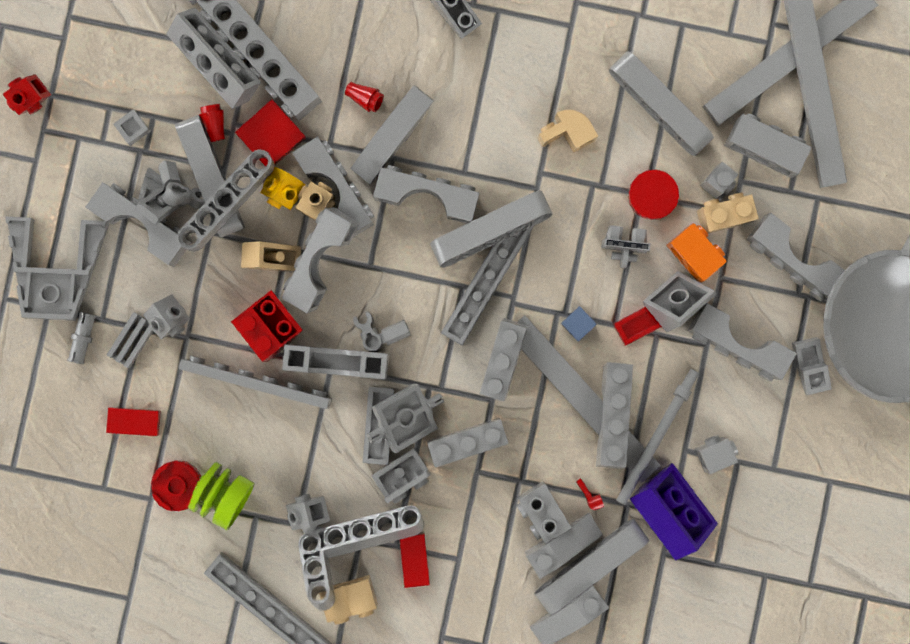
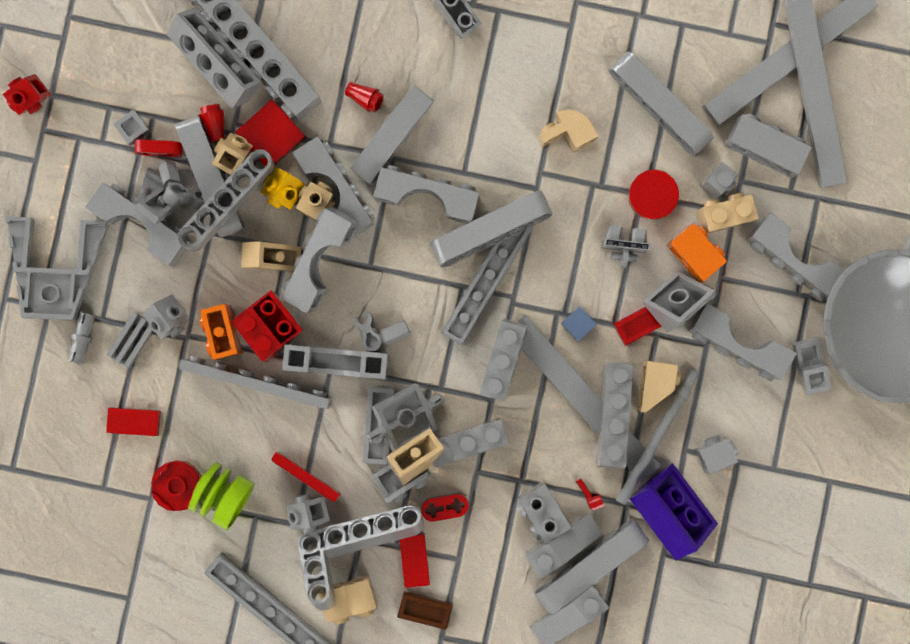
(158, 148): none -> red beam
(220, 332): none -> orange brick
(231, 153): none -> tan brick
(305, 476): none -> red tile
(415, 456): none -> tan slope
(425, 610): none -> reddish brown tile
(443, 501): none -> red beam
(656, 383): none -> tan slope

